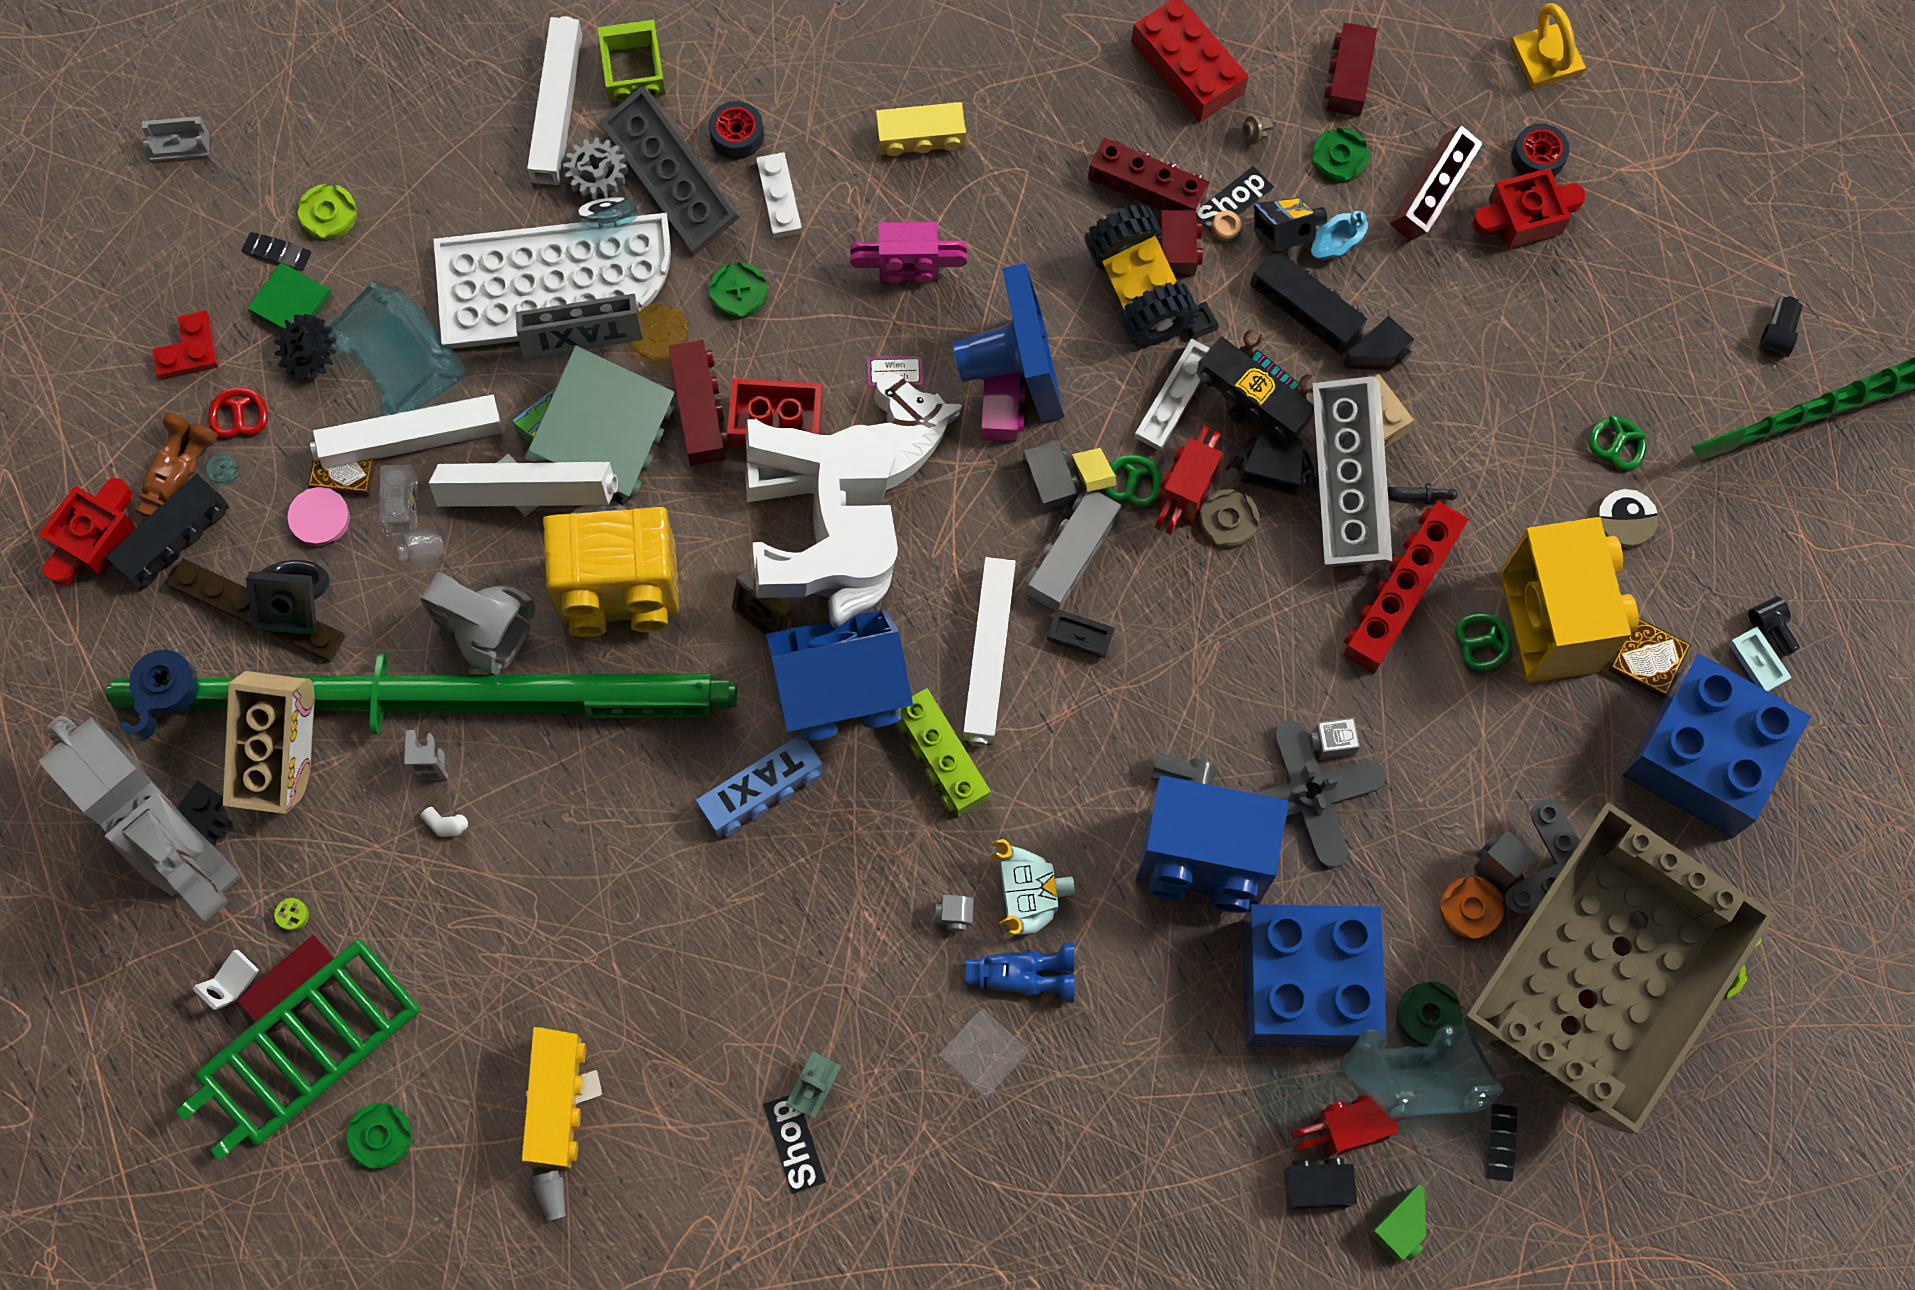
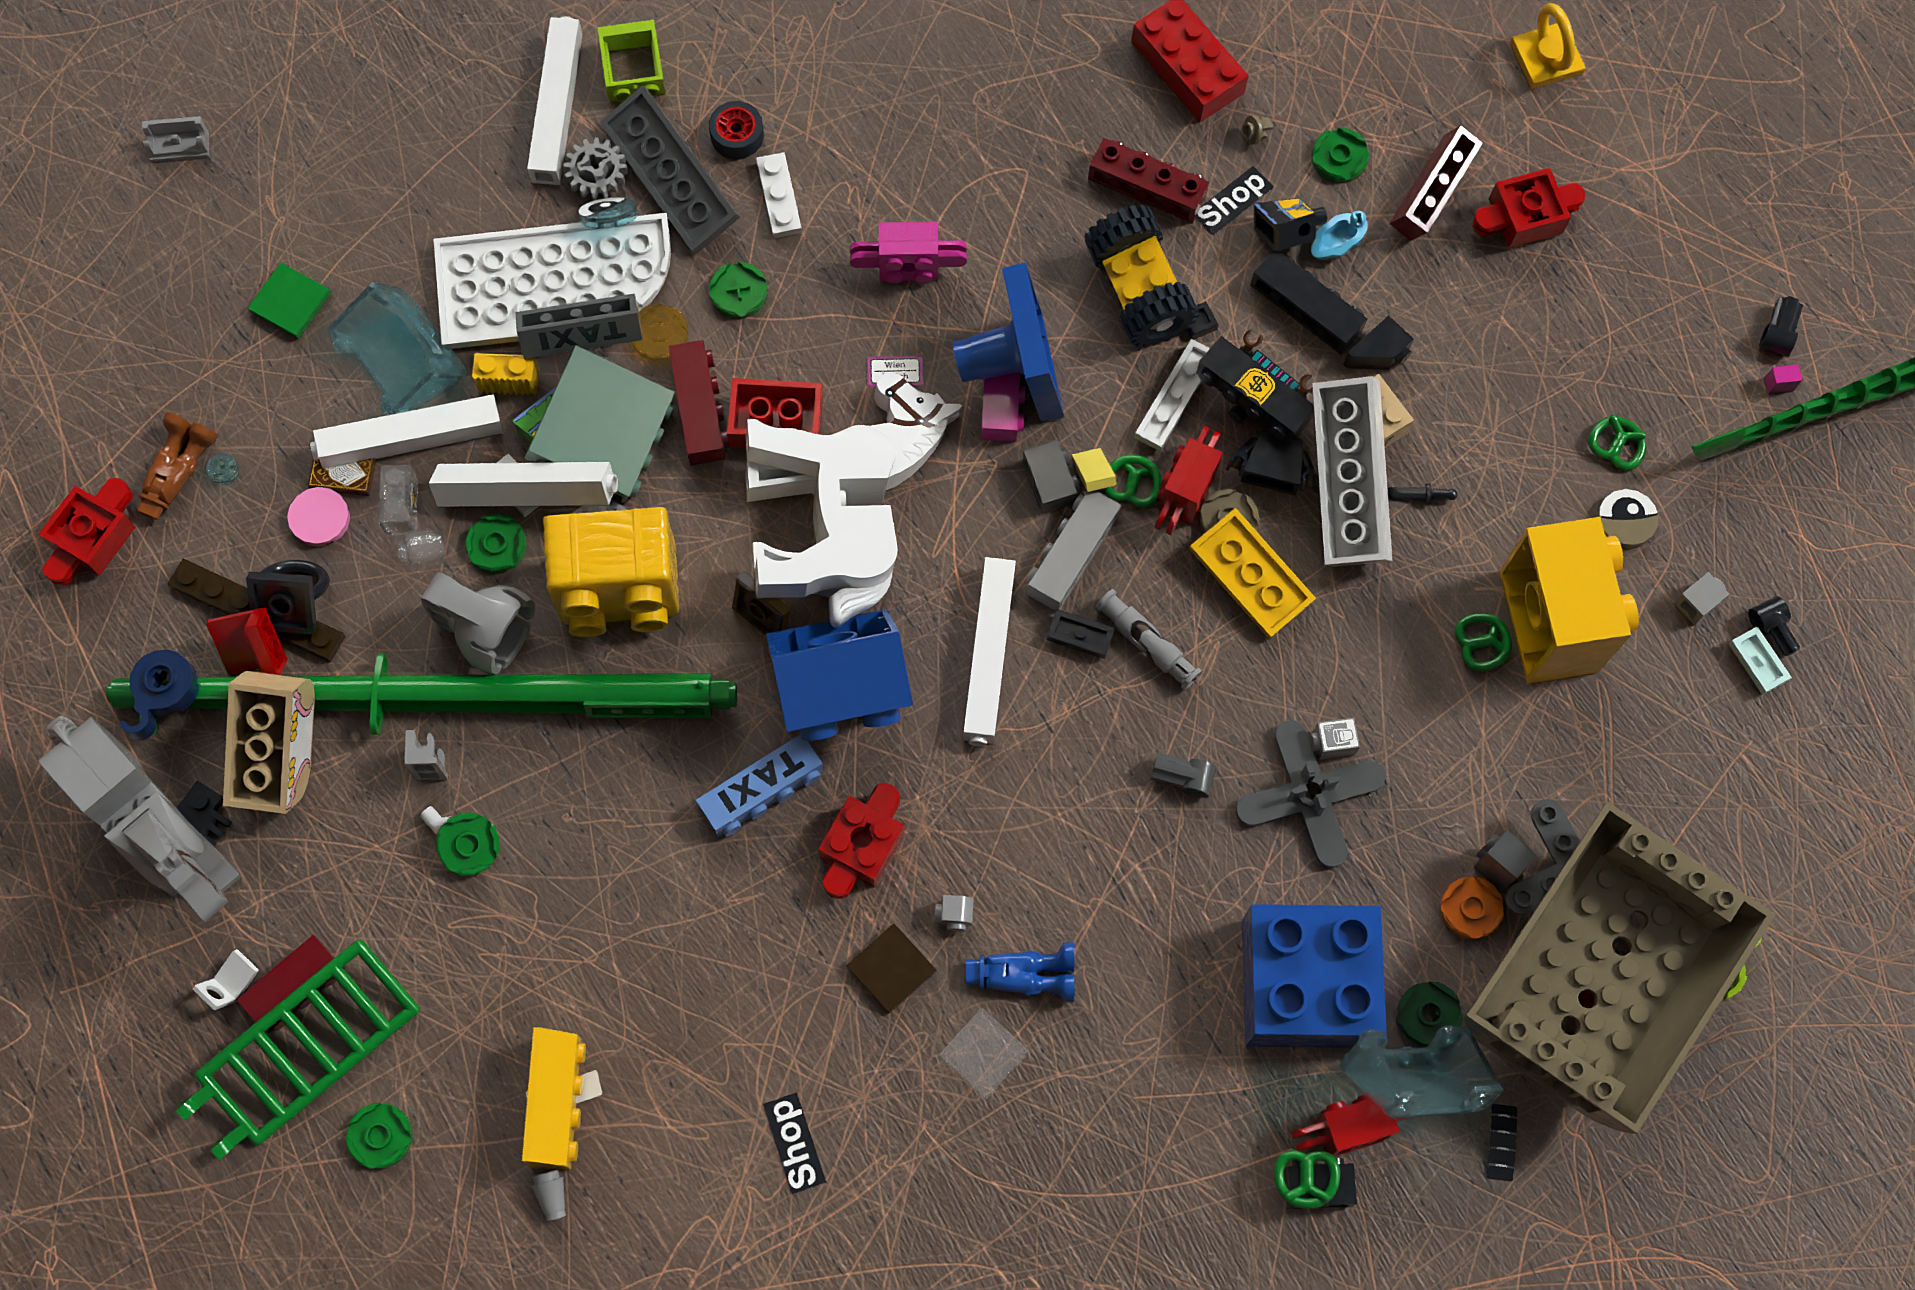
(168, 532): black brick -> none
(193, 353): red plate -> none
(237, 412): red piece -> none
(248, 642): none -> red bracket
(277, 250): black sticker -> none
(291, 914): lime tile -> none
(305, 346): black gear -> none
(327, 212): lime tile -> none
(467, 843): none -> green tile
(496, 543): none -> green tile
(505, 374): none -> yellow brick
(813, 1085): sand green hips -> none
(861, 841): none -> red brick
(891, 968): none -> dark brown tile
(921, 129): light yellow brick -> none
(943, 755): lime brick -> none
(1028, 889): light aqua torso -> none
(1165, 654): none -> light grey piece
(1180, 241): dark red brick -> none
(1211, 843): blue brick -> none
(1226, 225): light nougat tile -> none
(1252, 573): none -> yellow plate
(1306, 1178): none -> green piece
(1350, 69): dark red brick -> none
(1371, 651): red brick -> none
(1403, 1226): bright green slope -> none
(1540, 139): wheel -> none
(1650, 658): tile -> none
(1702, 598): none -> light grey brick
(1716, 746): blue brick -> none
(1783, 379): none -> dark pink piece

